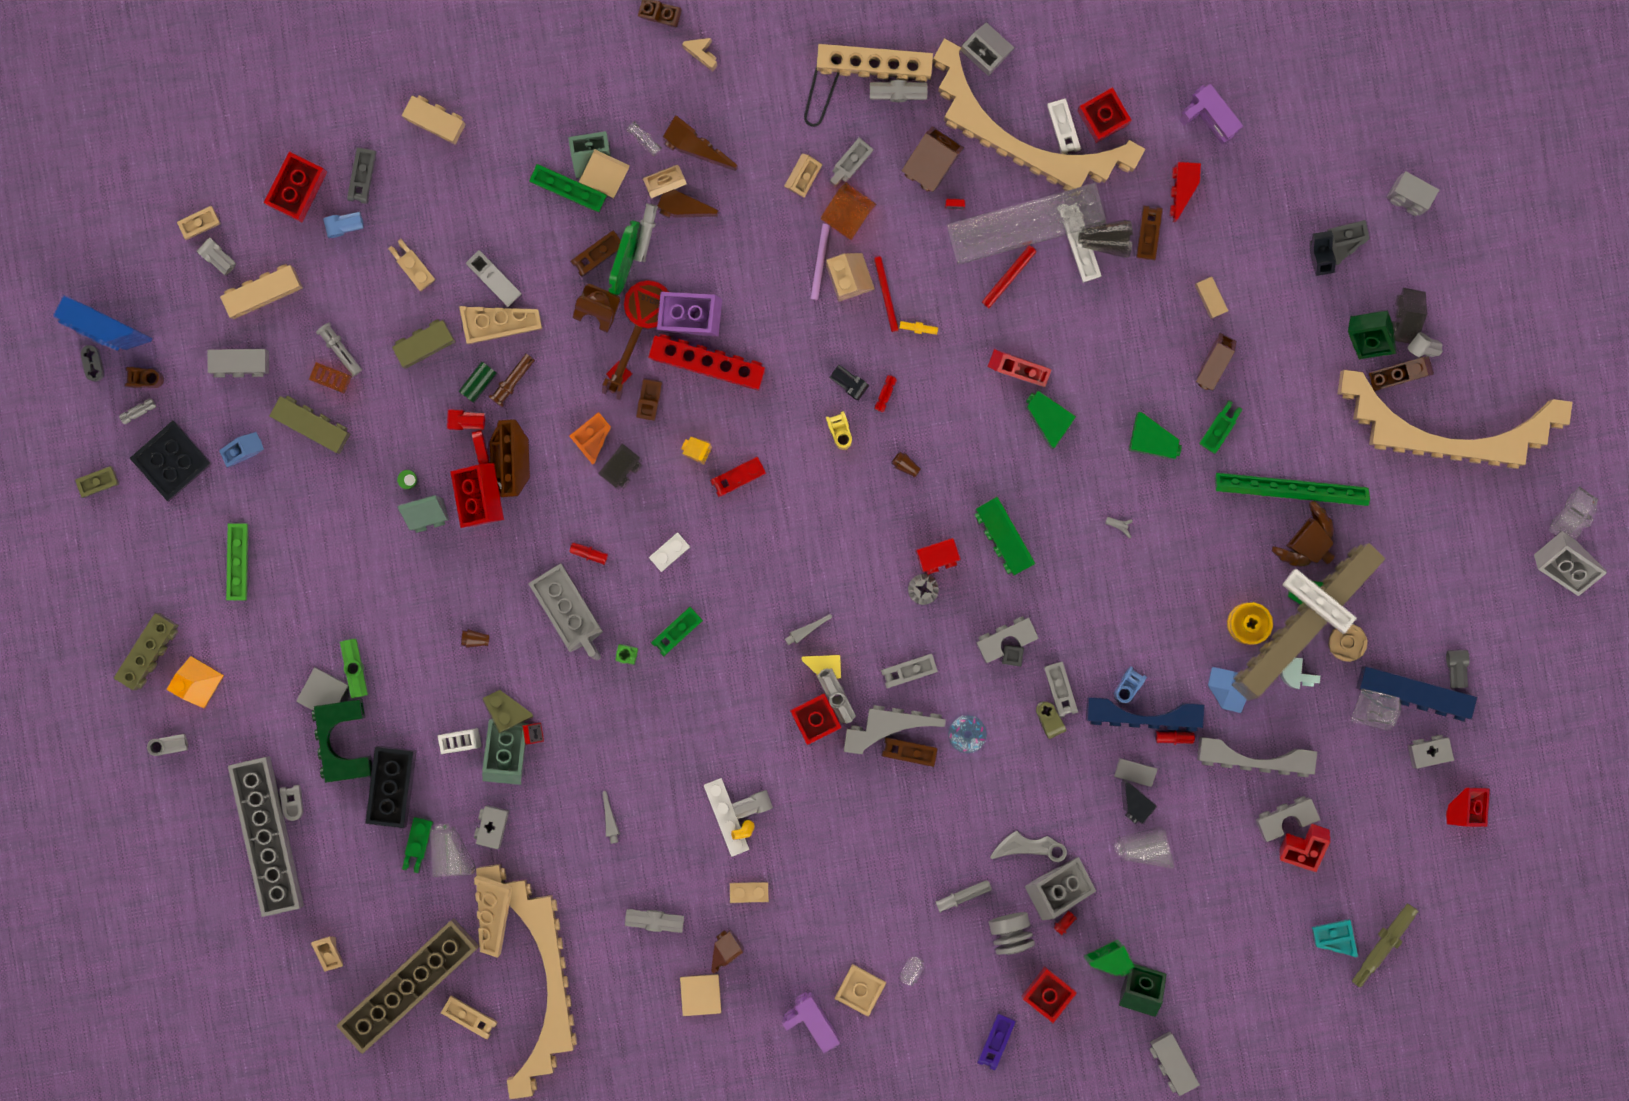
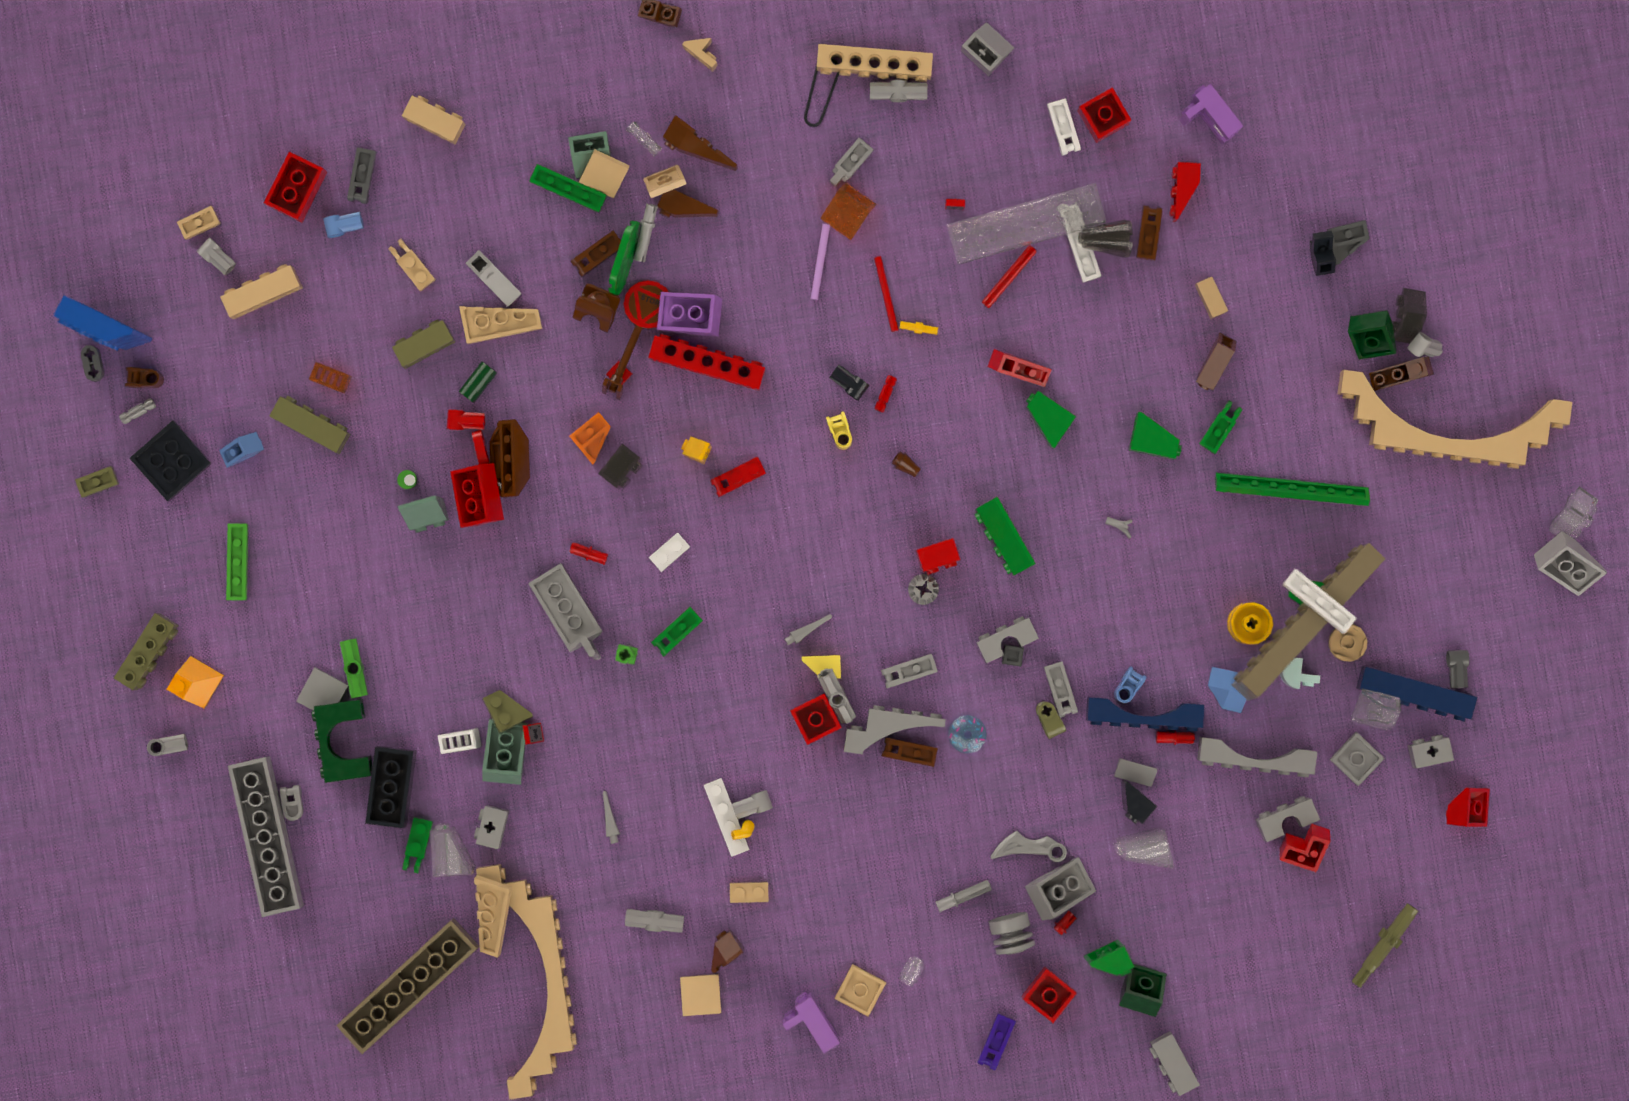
(238, 362): light grey brick -> none
(327, 953): tan slope -> none
(335, 340): light grey pin -> none
(468, 1017): tan plate -> none
(474, 639): reddish brown cone -> none
(506, 388): reddish brown pin -> none
(649, 399): reddish brown slope -> none
(803, 175): tan slope -> none
(849, 275): tan slope -> none
(932, 159): reddish brown slope -> none
(974, 122): tan arch -> none
(1311, 541): reddish brown torso -> none
(1336, 937): teal wing -> none
(1357, 758): none -> light grey plate
(1412, 194): light grey brick -> none

